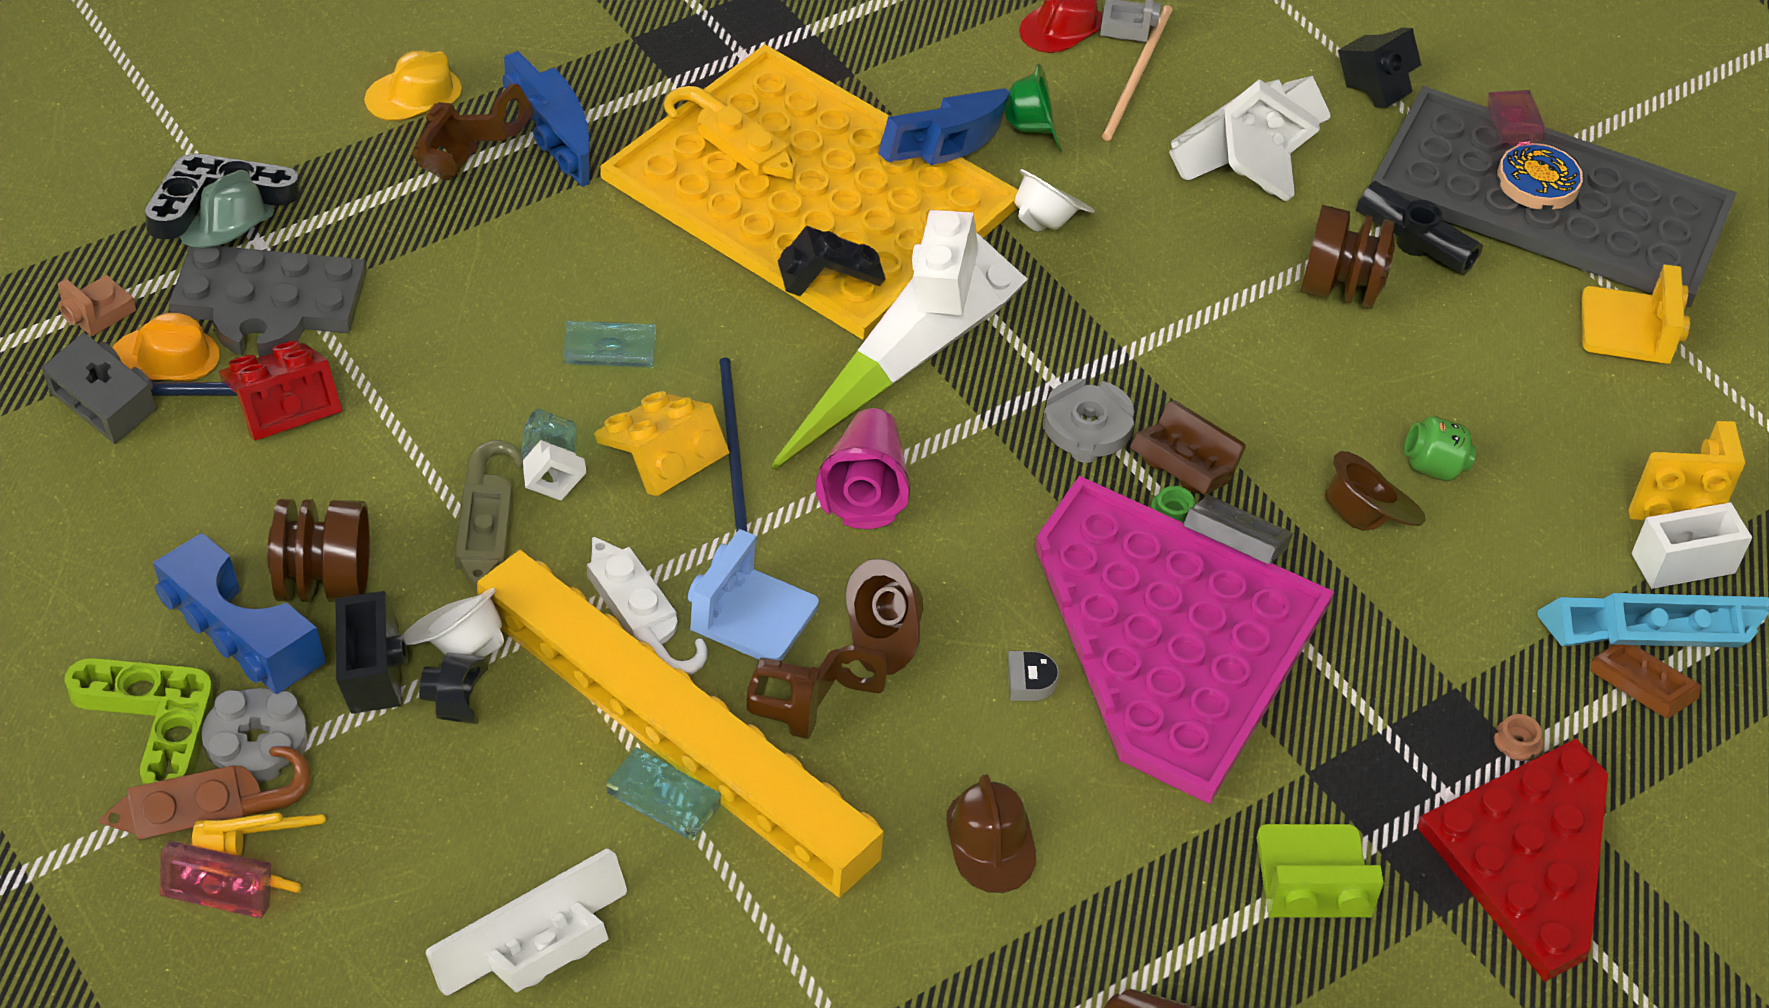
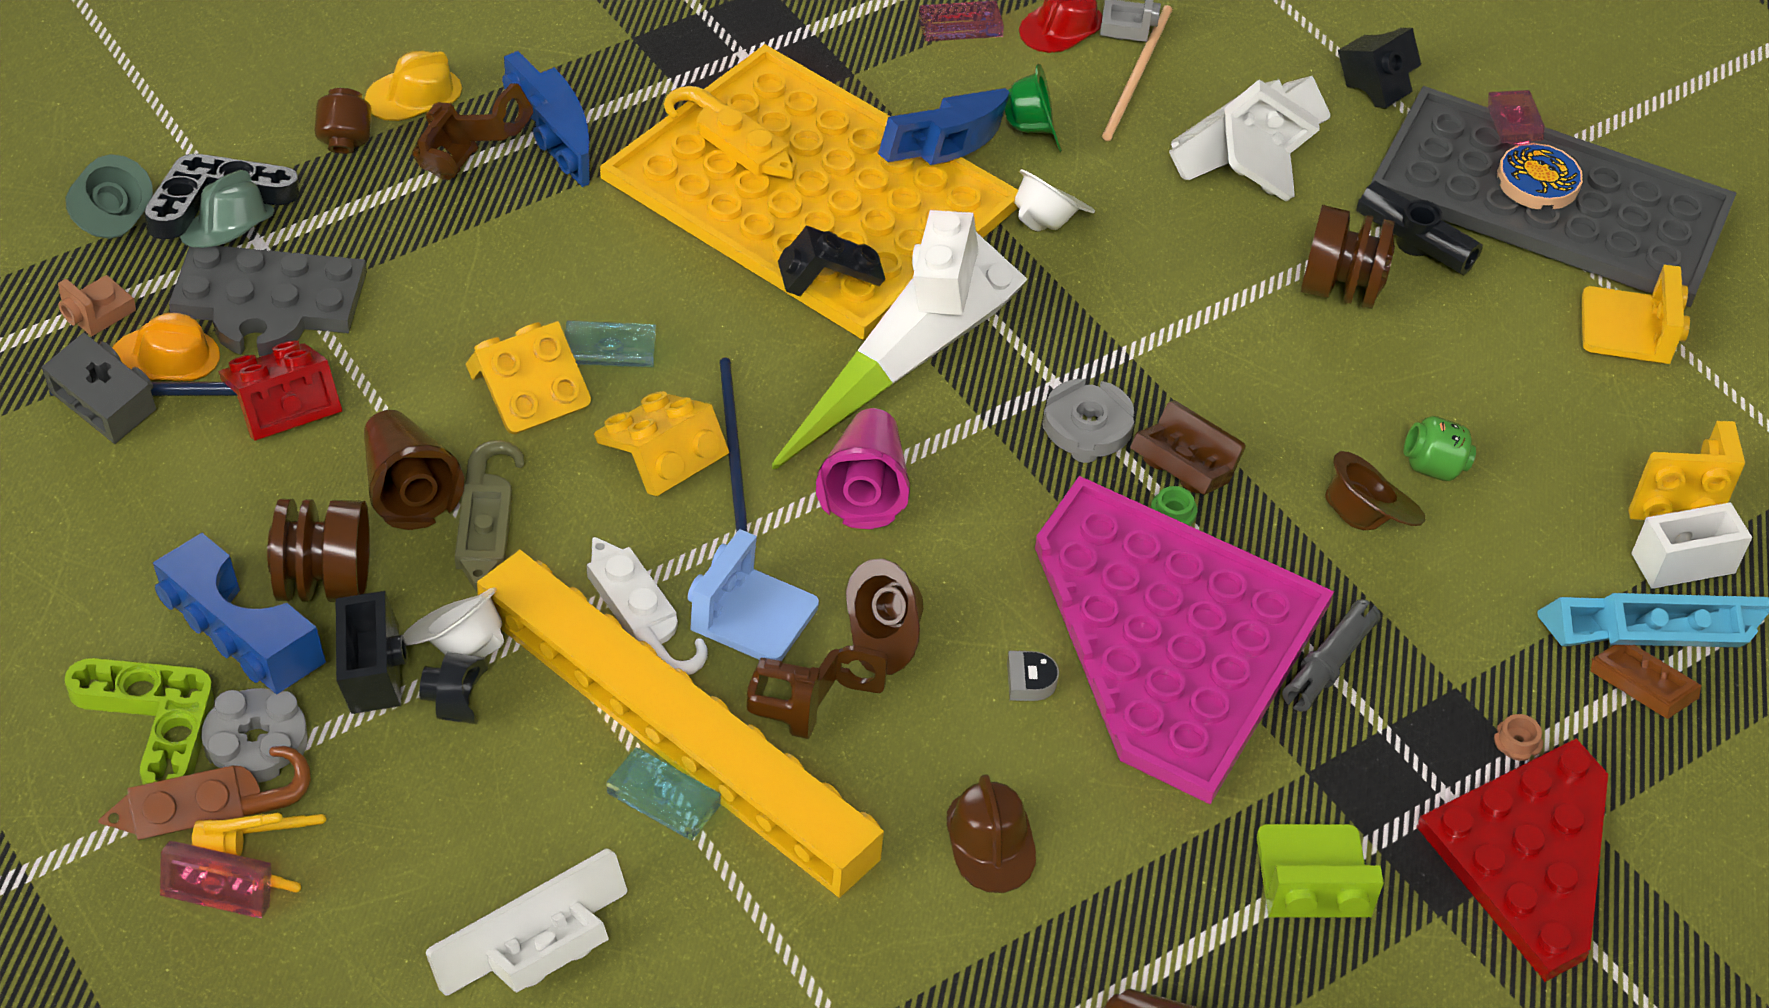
(109, 196): none -> sand green piece
(343, 120): none -> reddish brown head
(409, 472): none -> reddish brown cone
(530, 376): none -> yellow bracket
(550, 448): leg -> none
(960, 21): none -> clear pink tile
(1238, 529): flat silver plate -> none
(1322, 666): none -> dark grey pin

